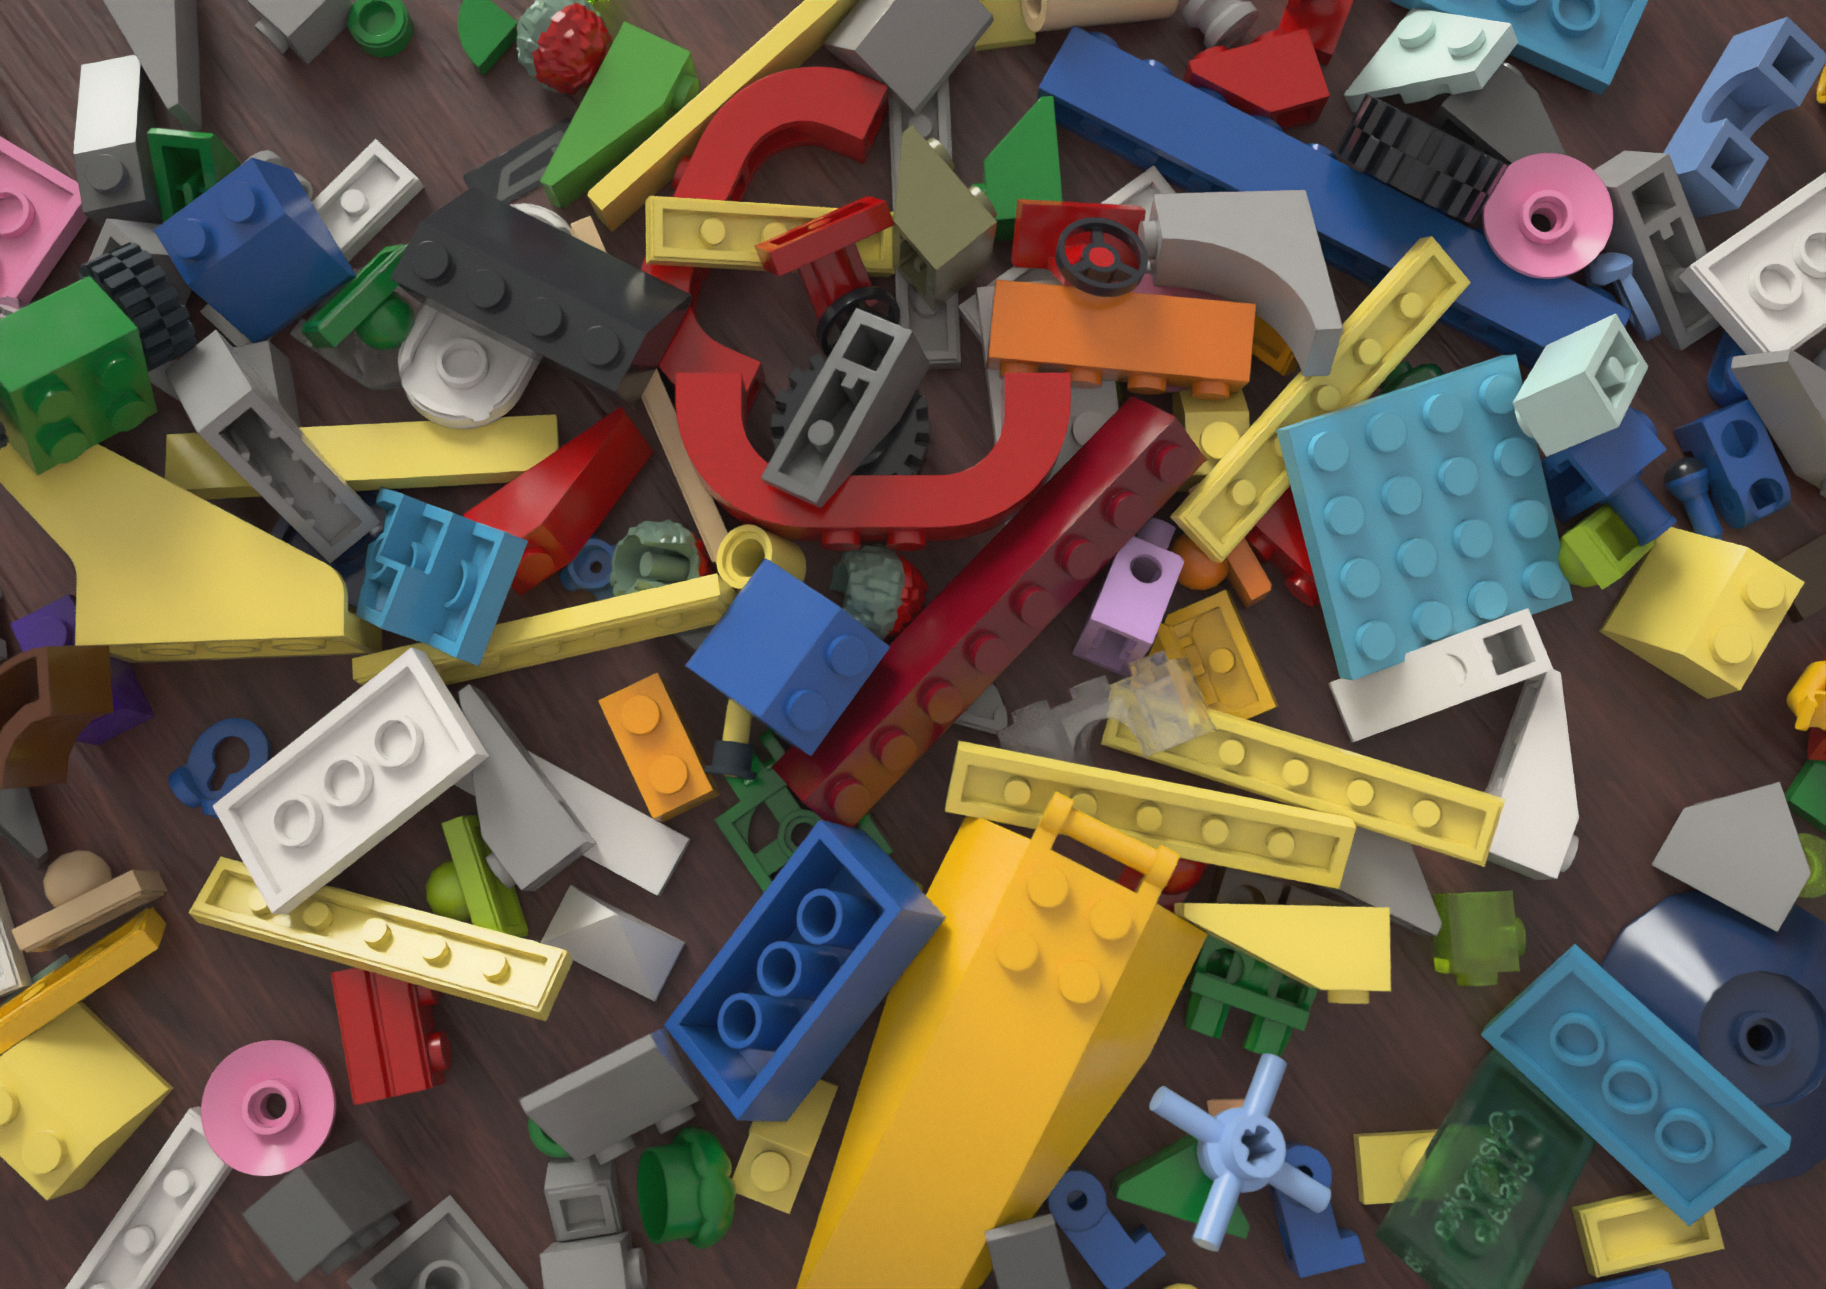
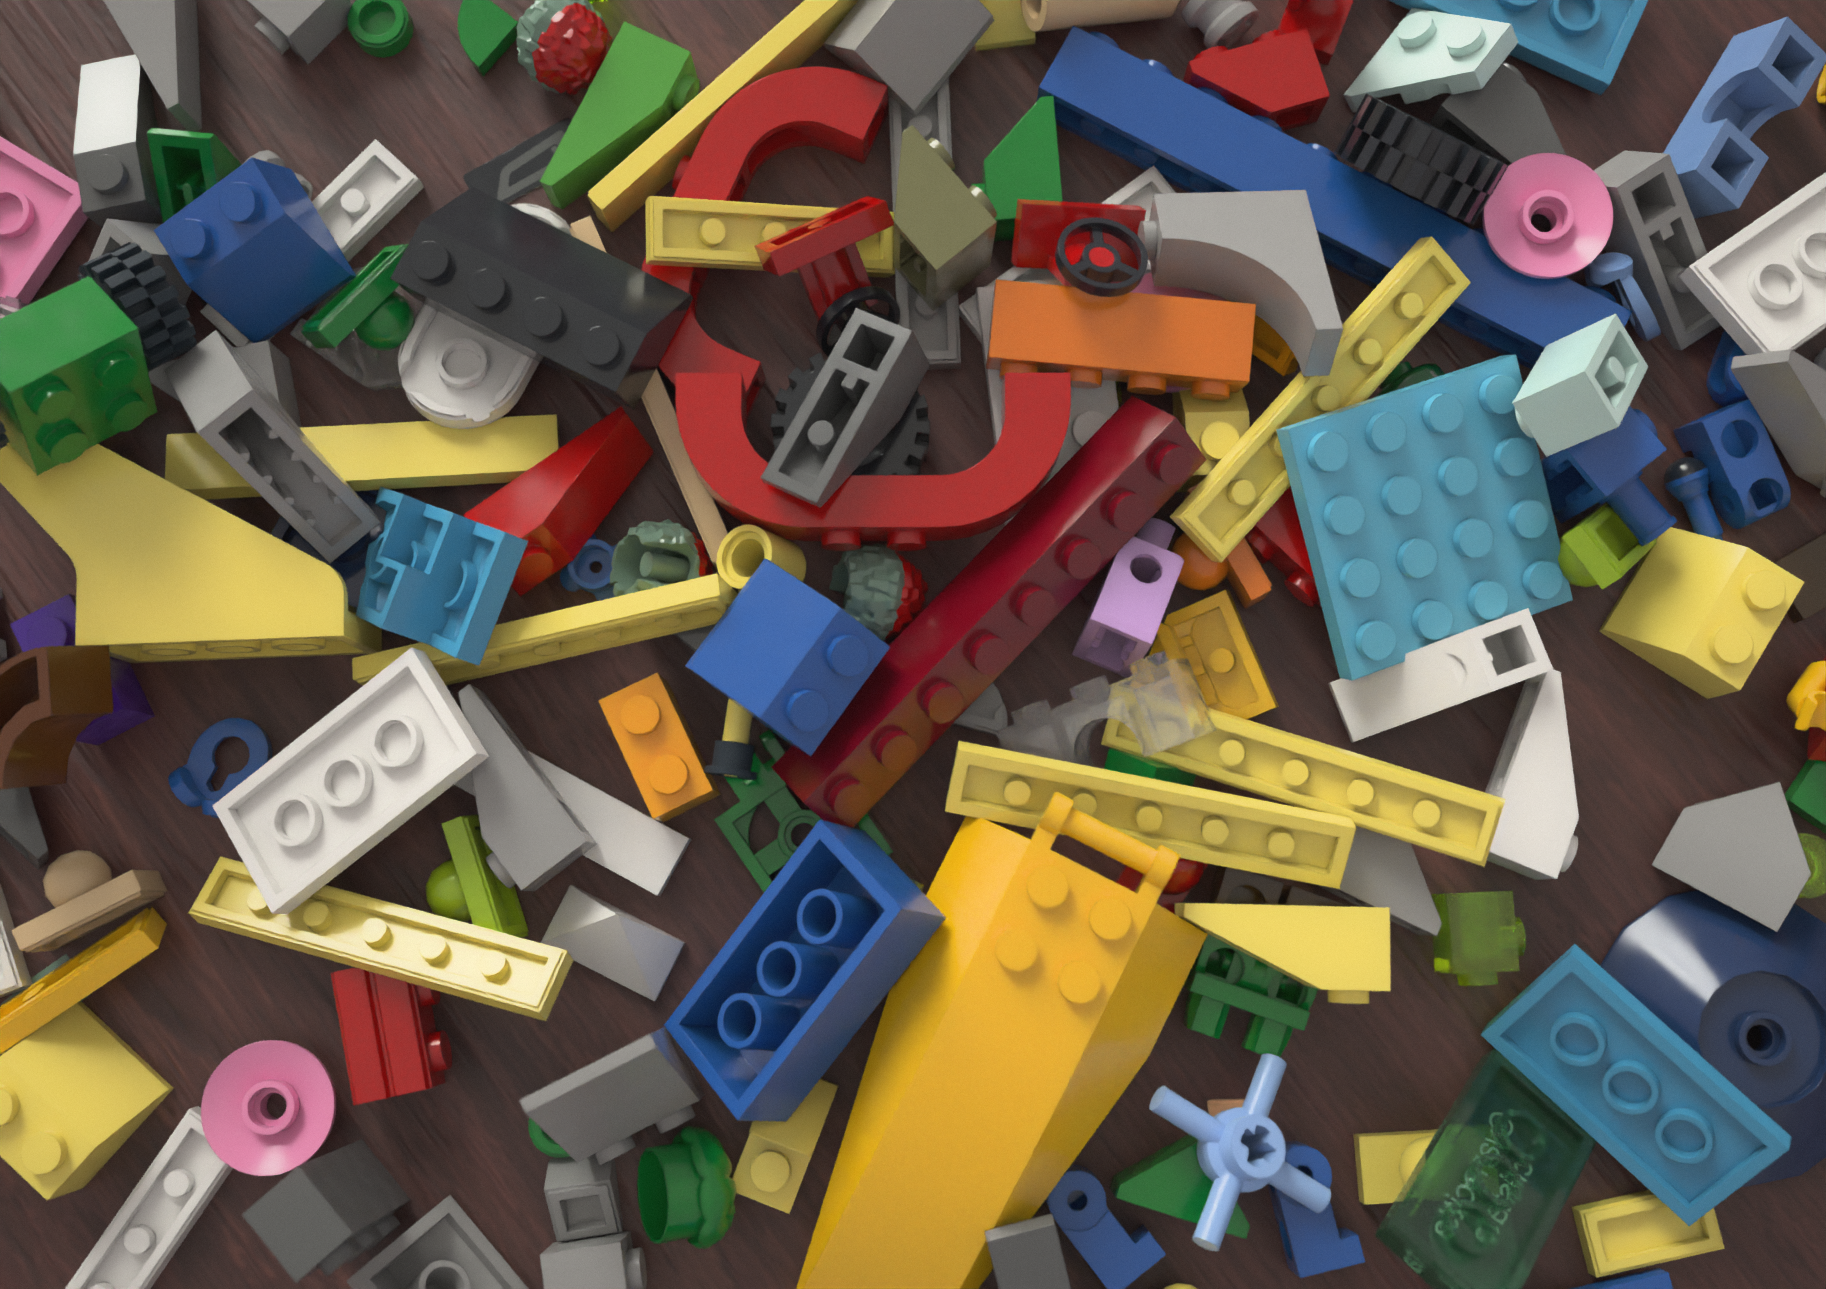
(1139, 766): none -> green tile

